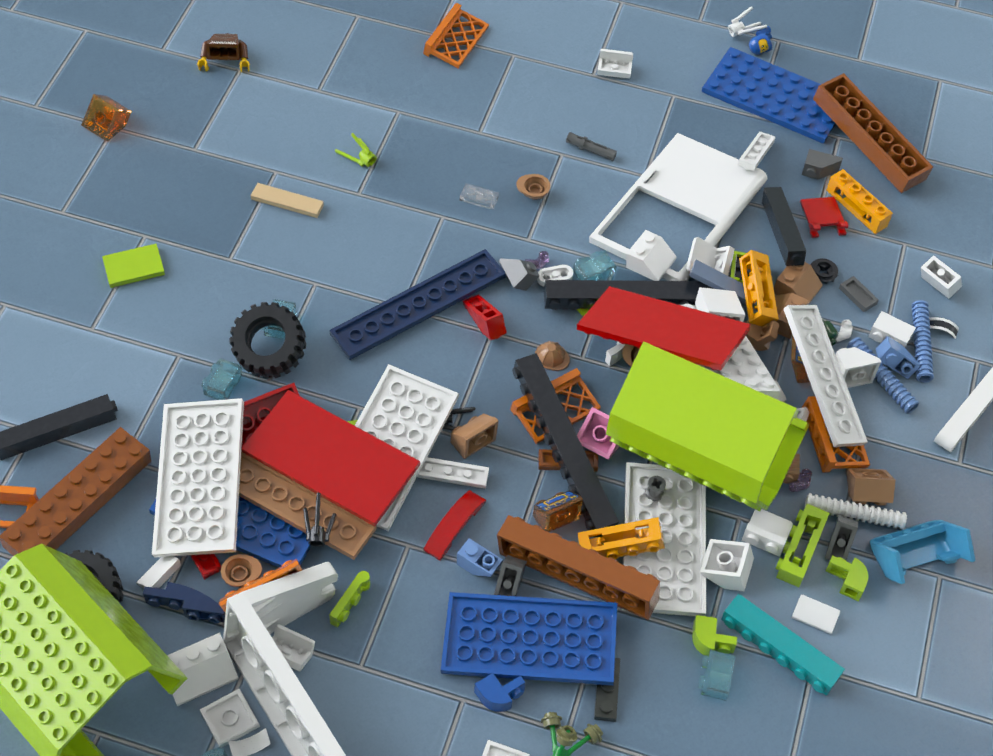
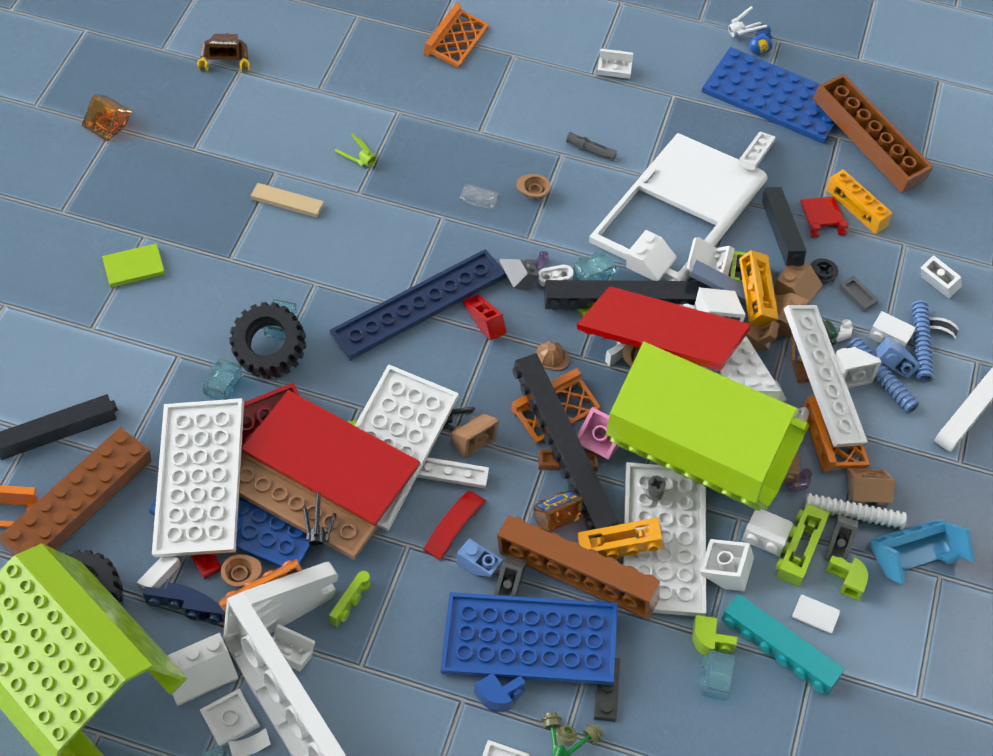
(821, 164): dark grey slope -> none

